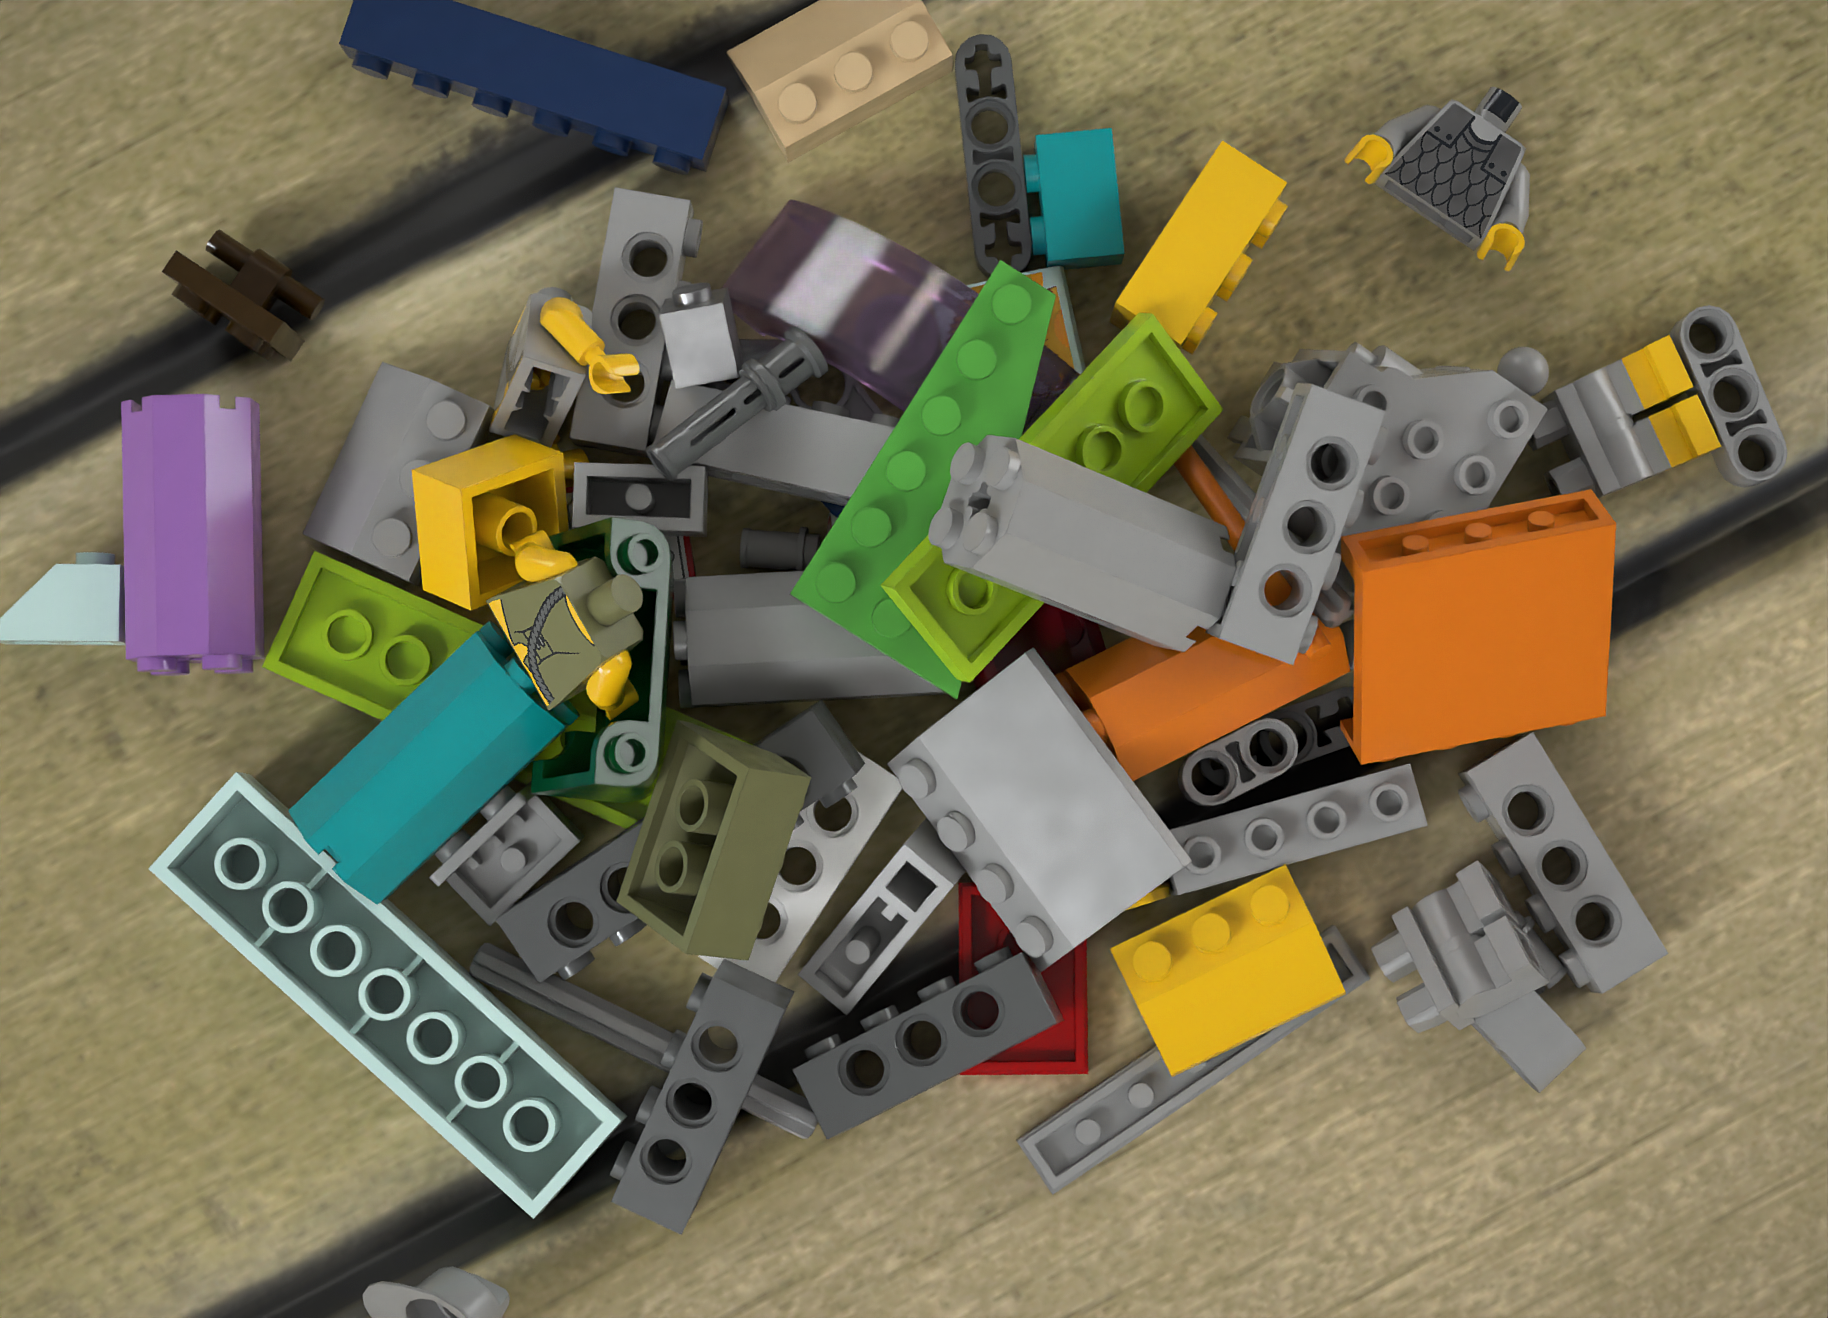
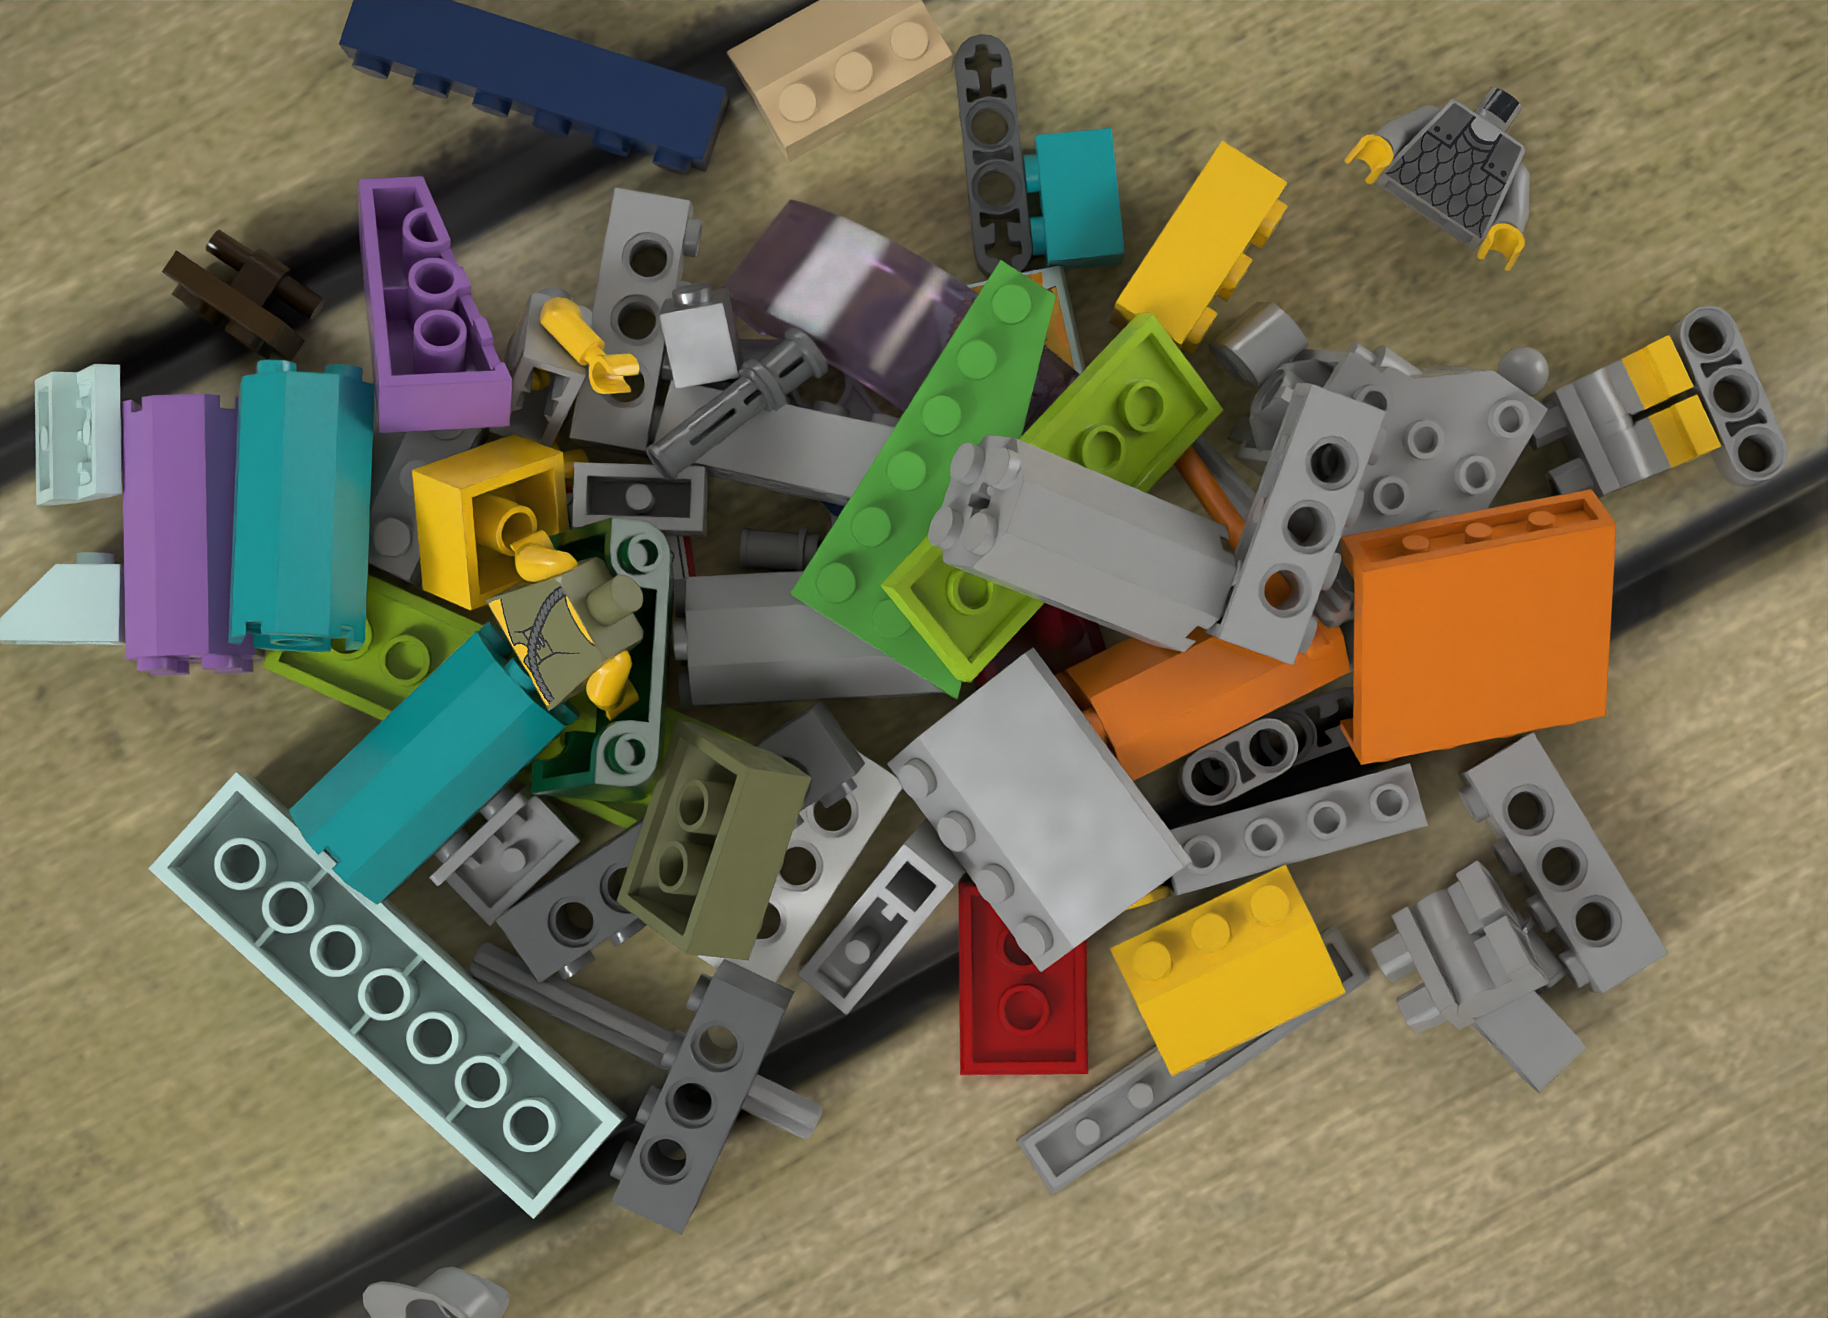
(78, 435): none -> light aqua slope
(301, 508): none -> teal brick
(425, 333): none -> medium lavender wedge
(845, 1102): dark grey brick -> none
(1258, 344): none -> light grey beam

